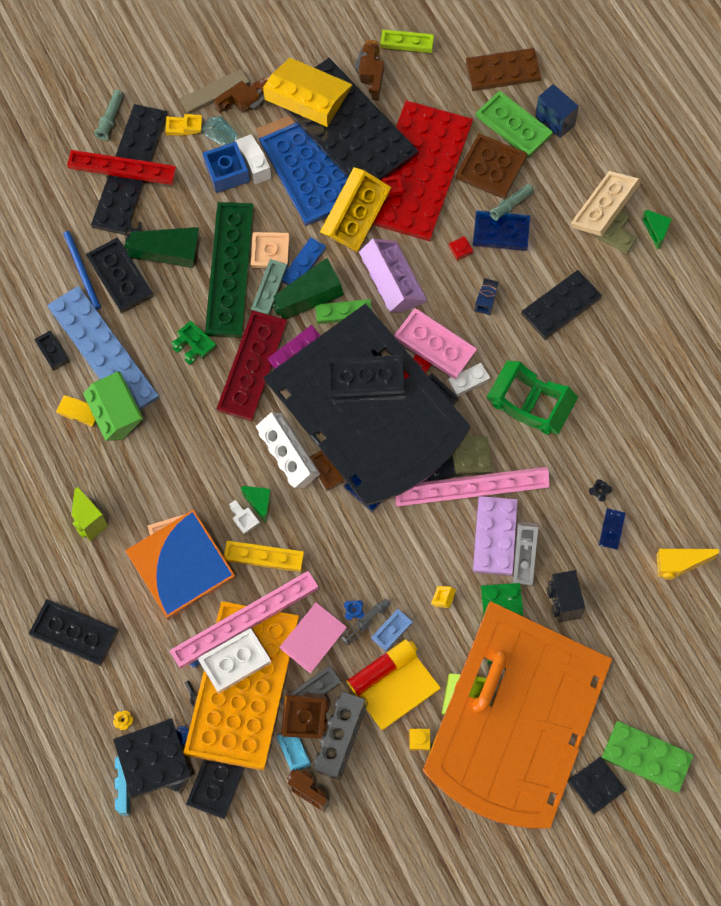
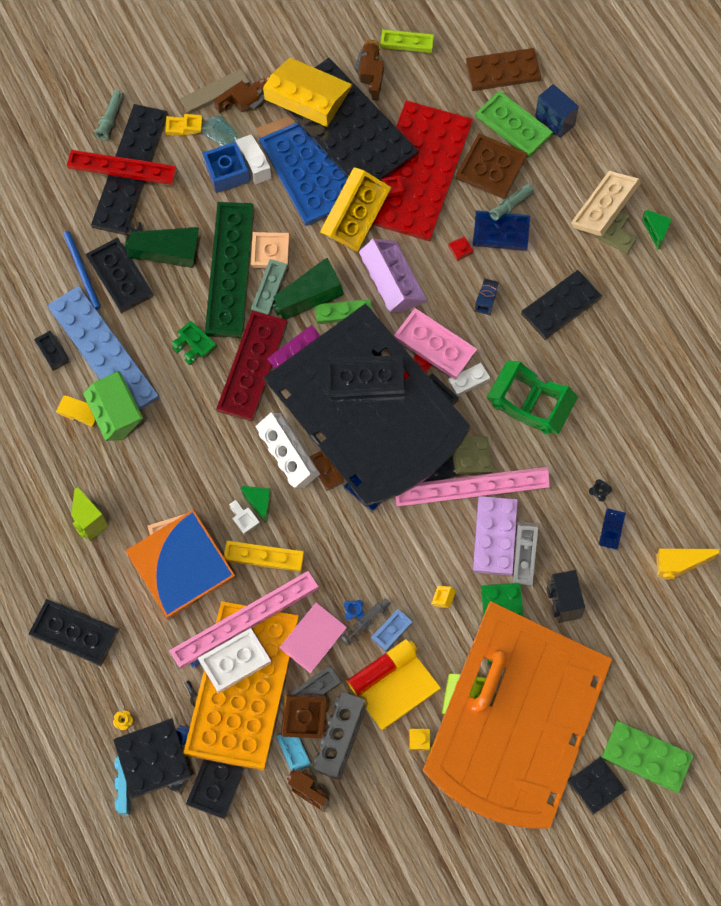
(304, 261): blue plate -> none

